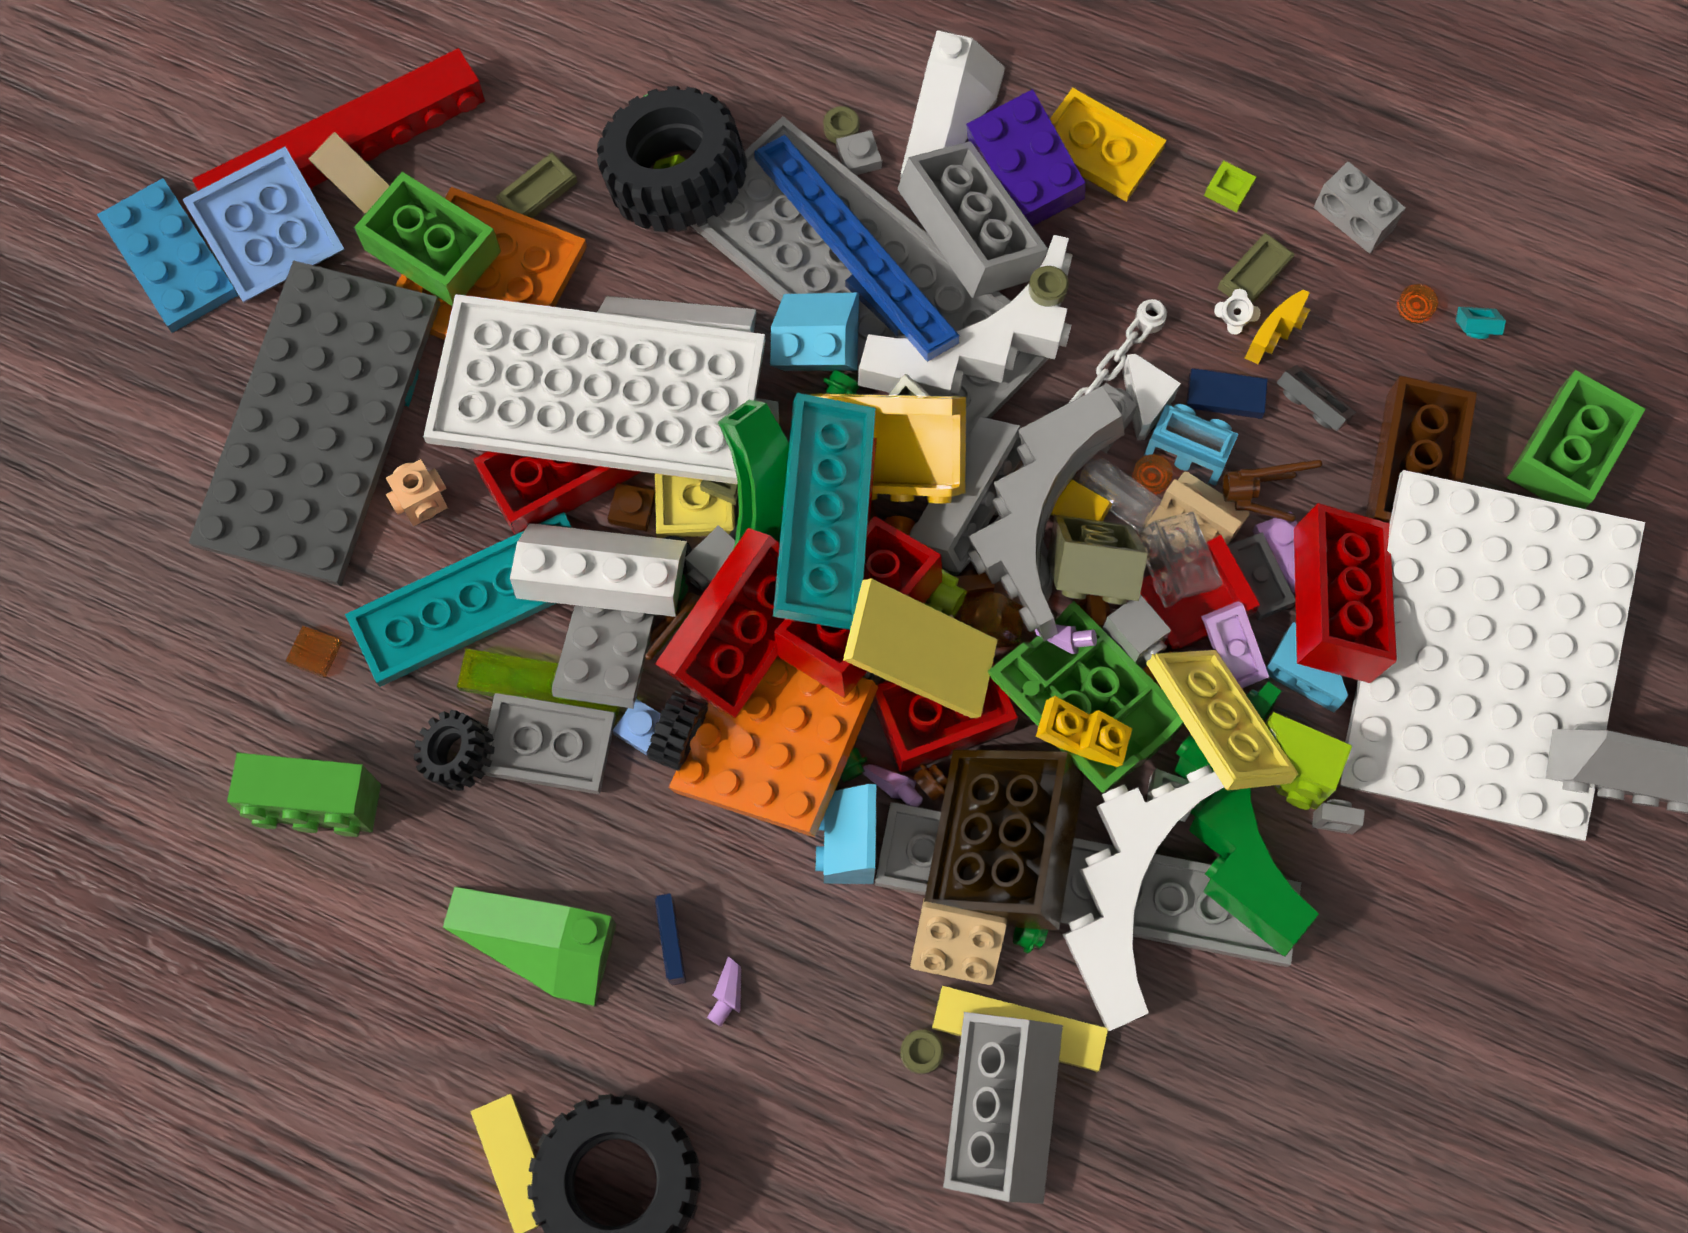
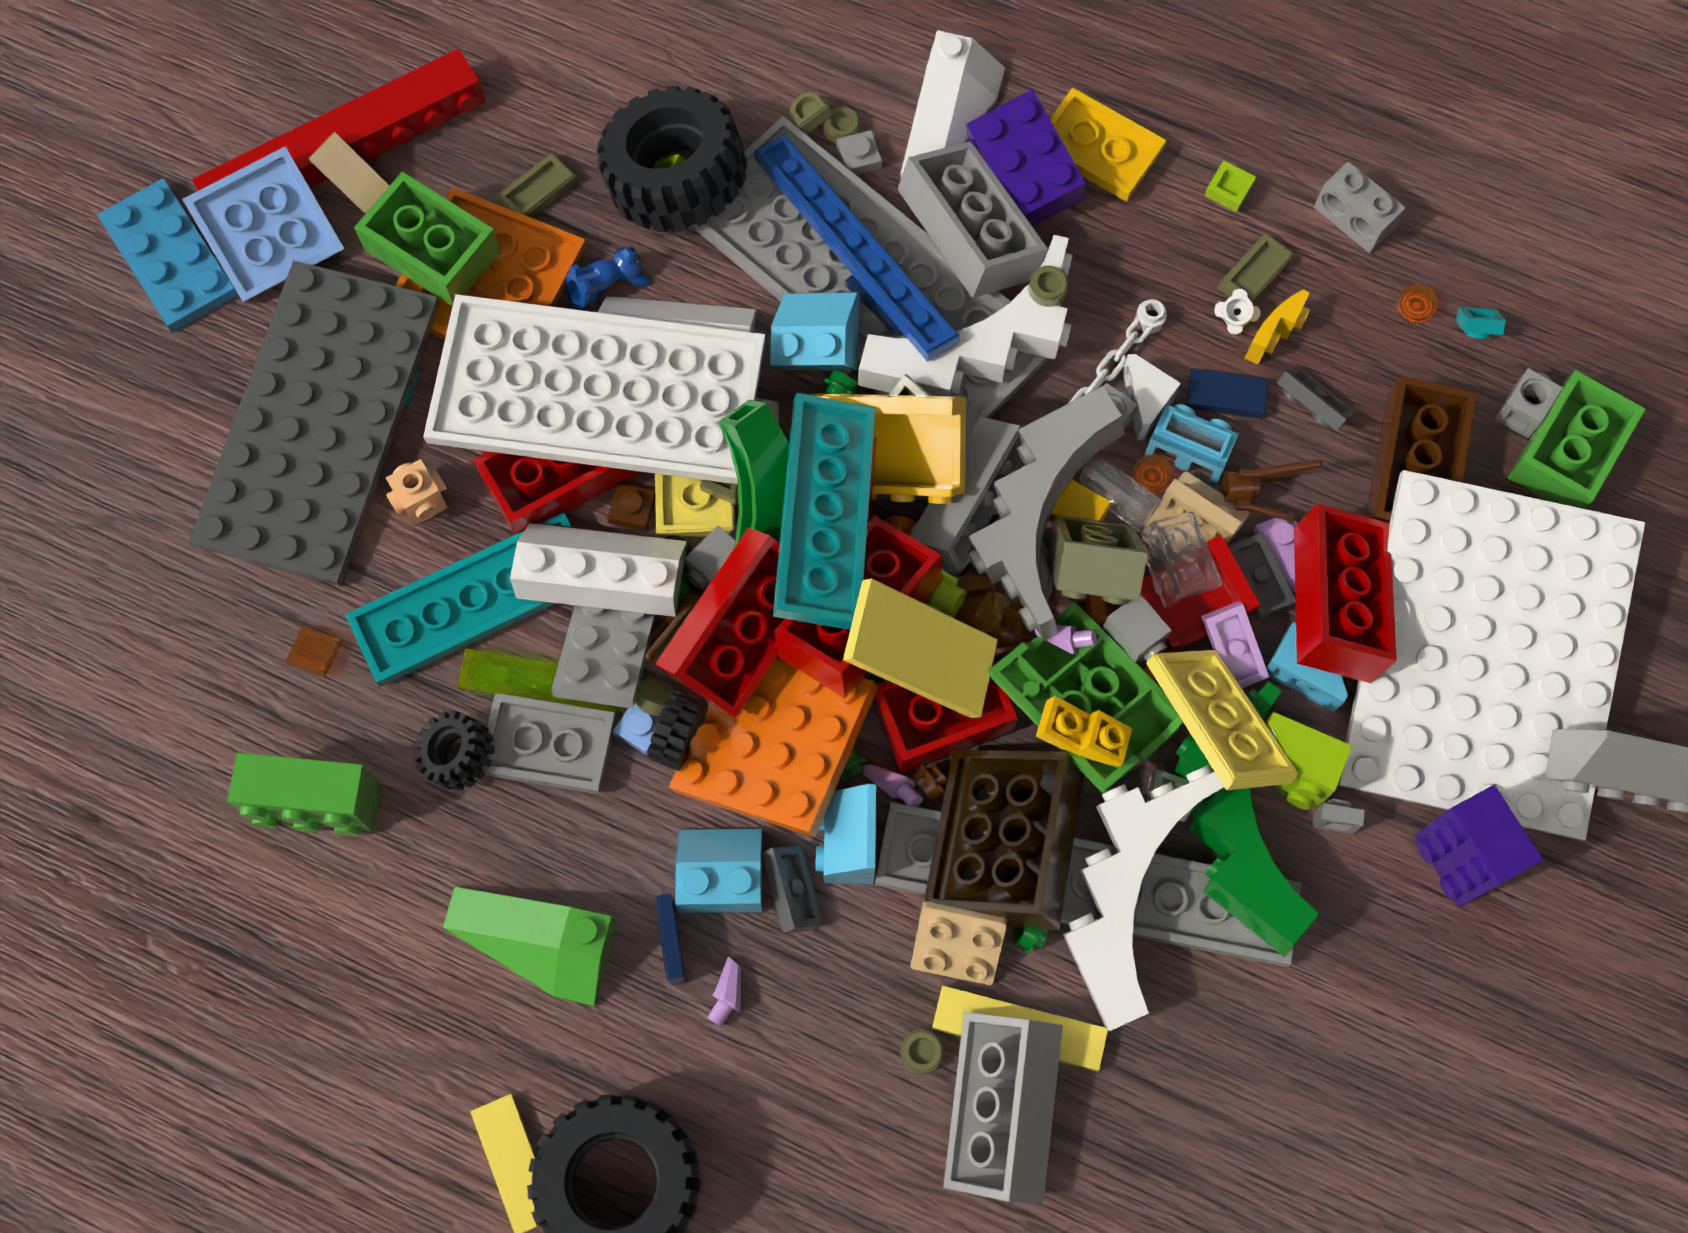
(590, 282): none -> blue animal
(653, 696): none -> olive tile
(719, 871): none -> medium azure slope
(792, 889): none -> dark grey plate
(809, 111): none -> olive tile
(1476, 846): none -> dark purple brick
(1523, 415): none -> light grey brick

